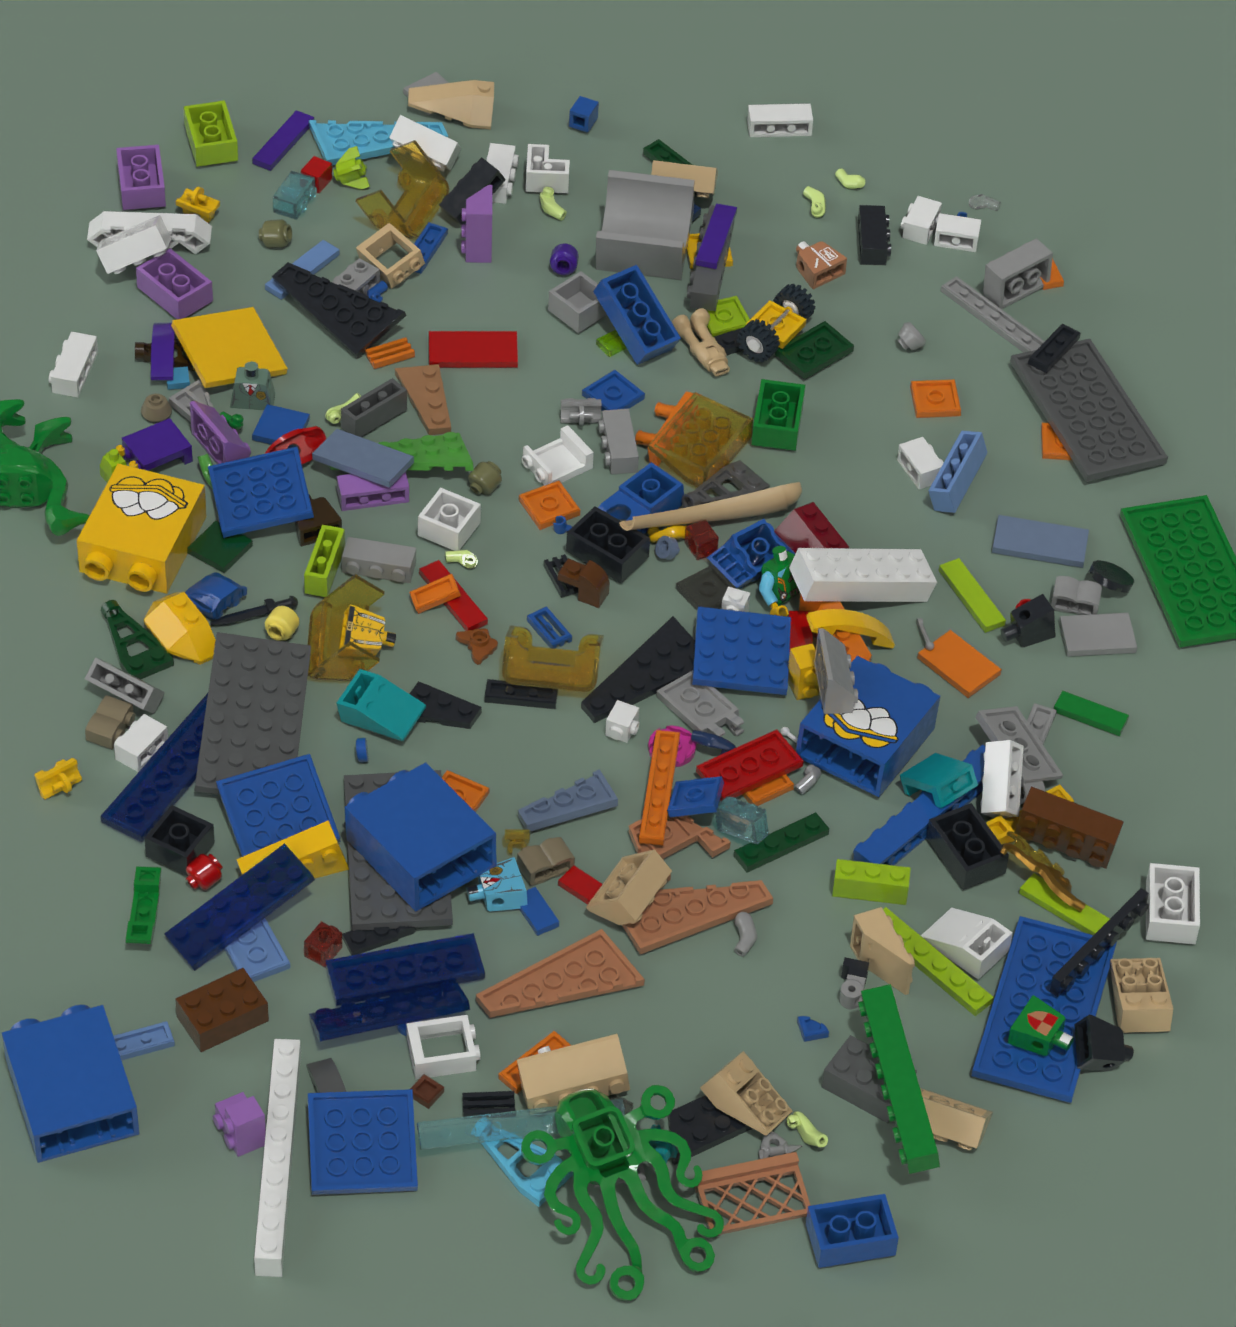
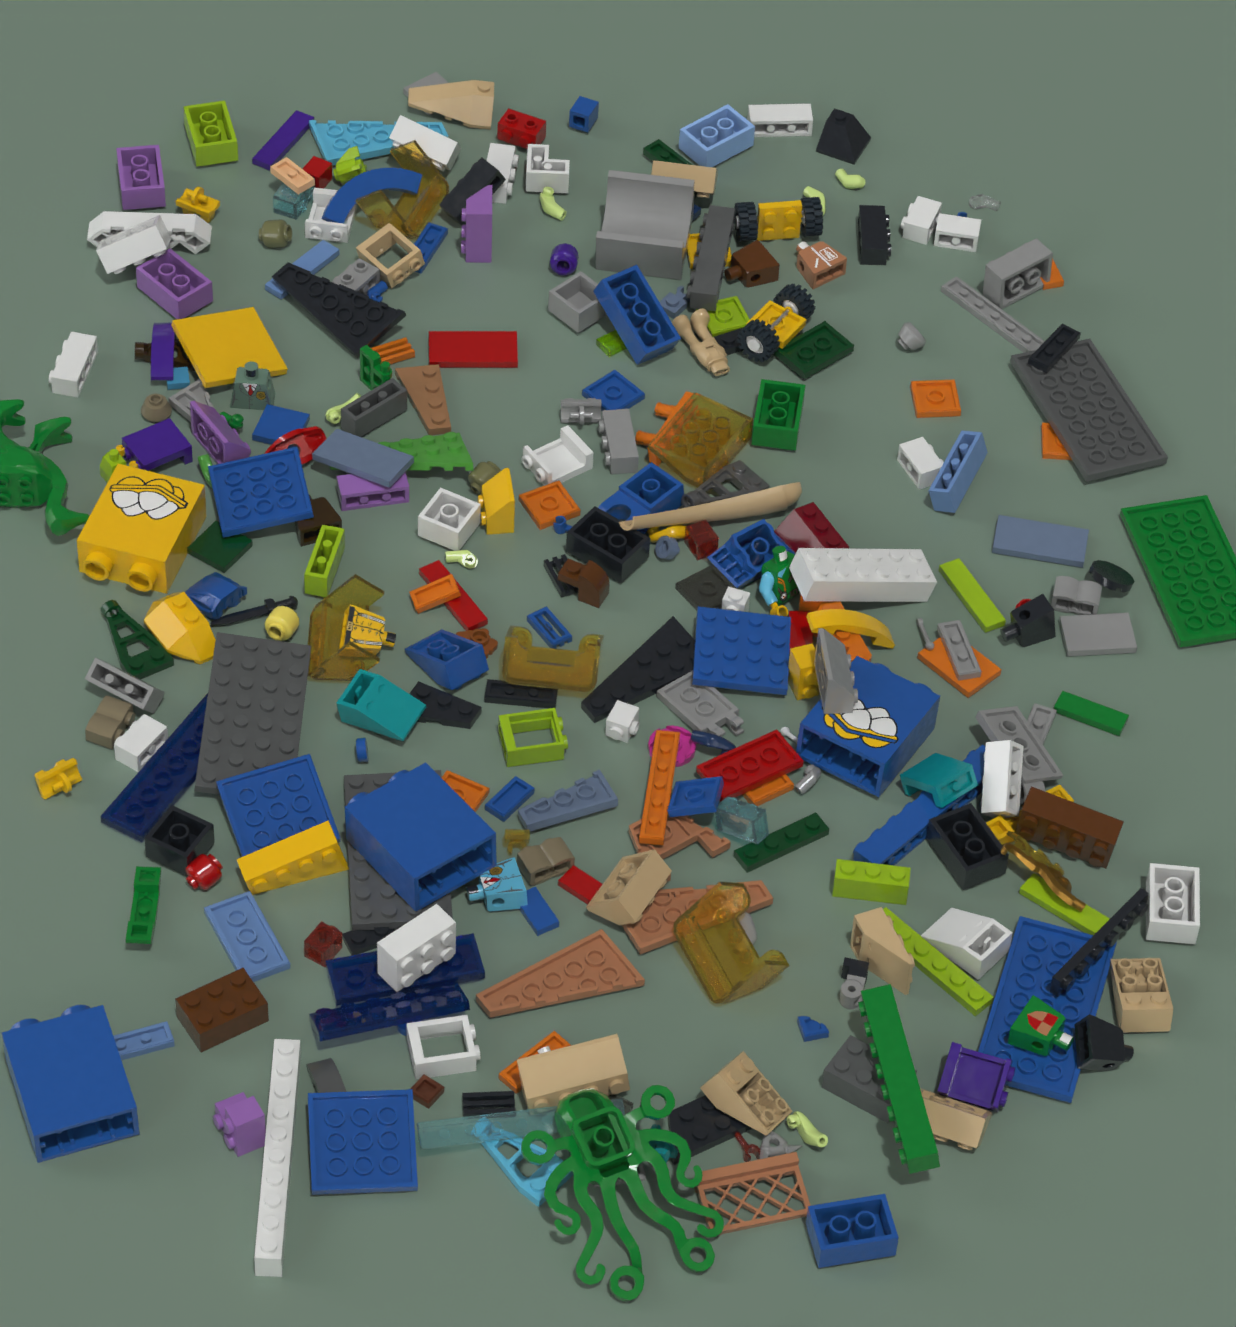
(239, 907): clear blue plate -> none
(292, 175): none -> light nougat plate
(320, 229): none -> white panel
(366, 183): none -> blue tile
(372, 371): none -> green plate
(379, 560): light grey brick -> none
(416, 948): none -> white brick
(449, 658): none -> blue slope
(498, 504): none -> yellow slope
(509, 799): none -> blue tile
(521, 129): none -> red brick
(527, 722): none -> lime window
(675, 304): none -> sand blue plate
(716, 137): none -> light blue brick
(716, 236): dark purple tile -> none
(720, 947): none -> clear yellow windscreen
(747, 1148): none -> clear red hand
(753, 266): none -> reddish brown torso
(778, 219): none -> plate
(843, 137): none -> black slope
(959, 650): none -> light grey tile
(976, 1078): none -> dark purple panel

